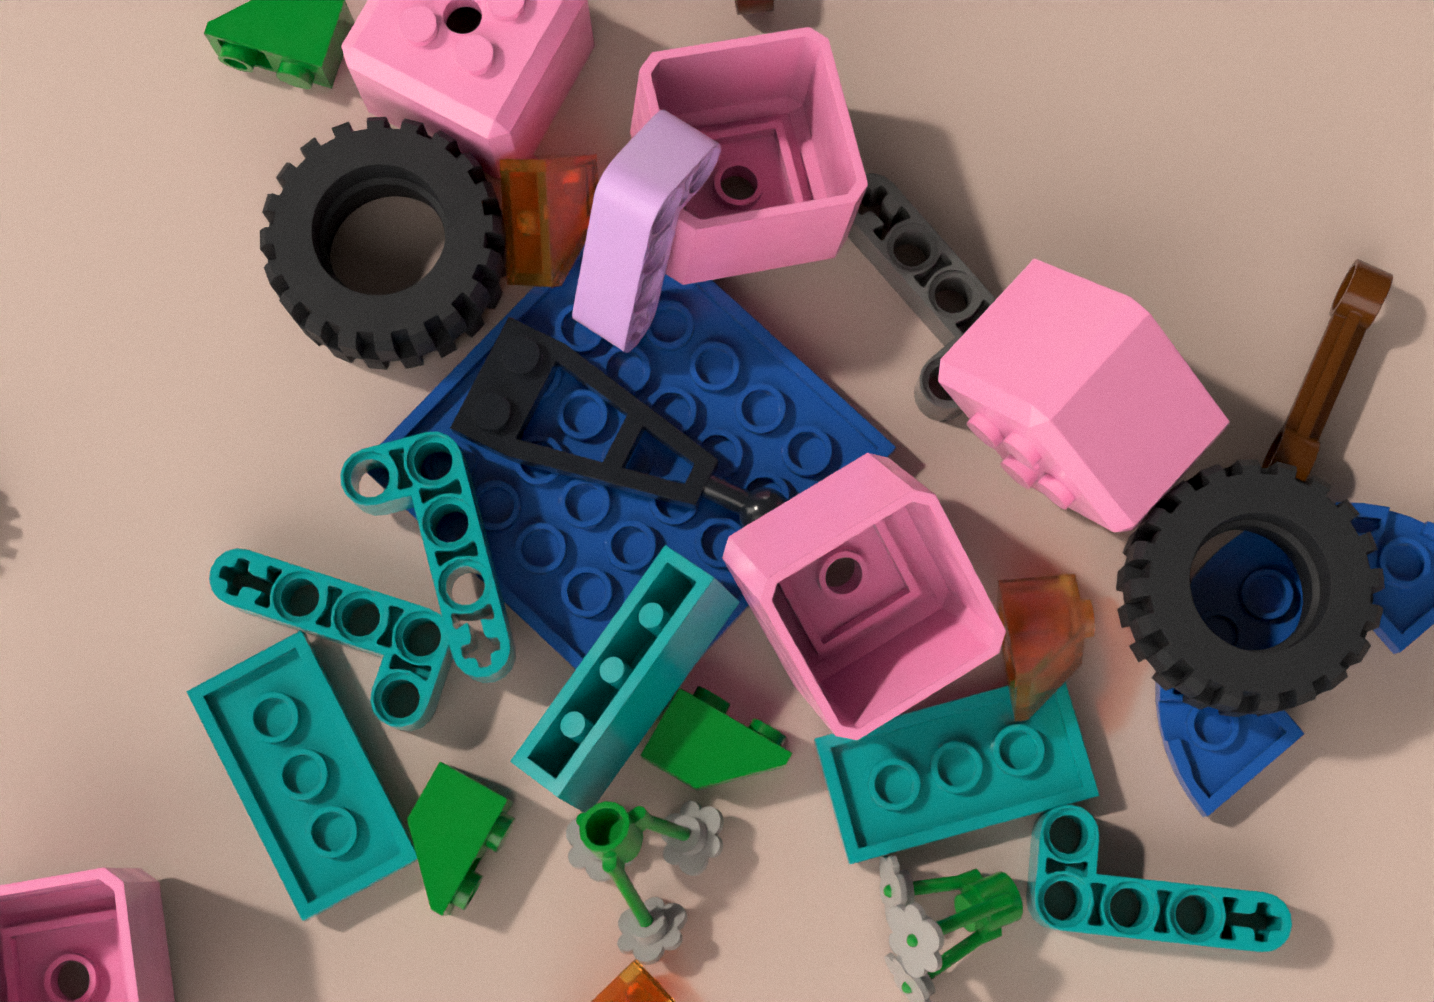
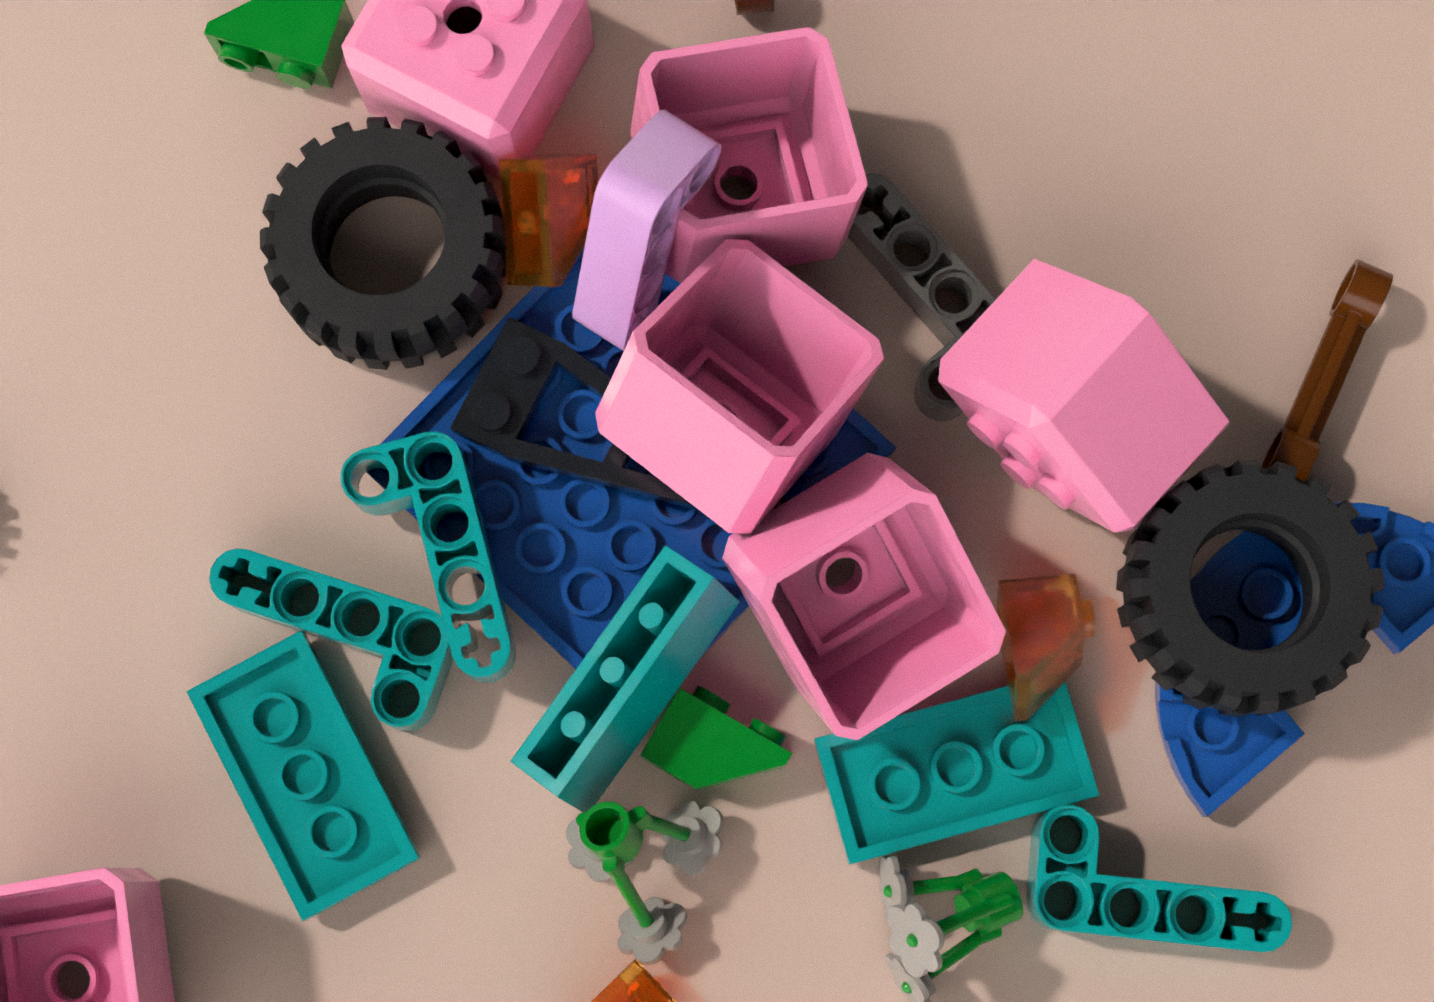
(452, 831): green slope -> none
(737, 384): none -> bright pink plate

